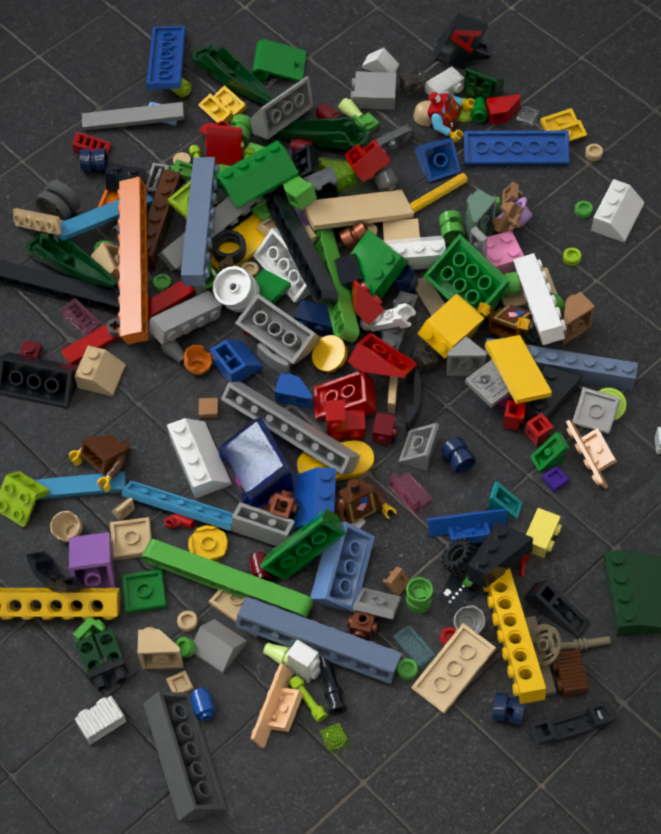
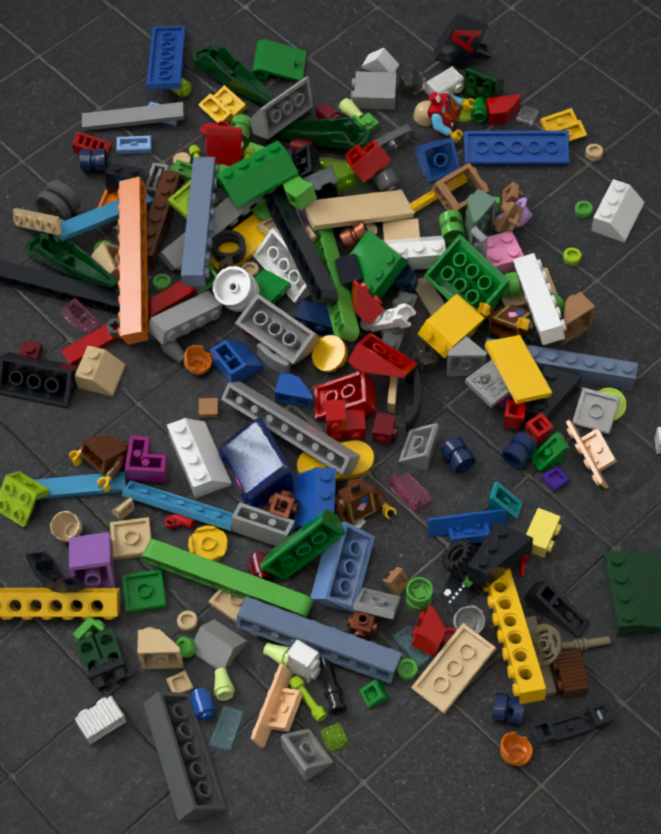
(136, 145): none -> light blue tile
(142, 465): none -> magenta brick
(223, 686): none -> yellowish green cone
(226, 729): none -> clear light blue tile
(305, 752): none -> light grey slope
(374, 693): none -> green slope
(429, 632): none -> red slope
(446, 196): none -> medium nougat window
(515, 749): none -> orange hair
(519, 450): none -> dark blue wheel

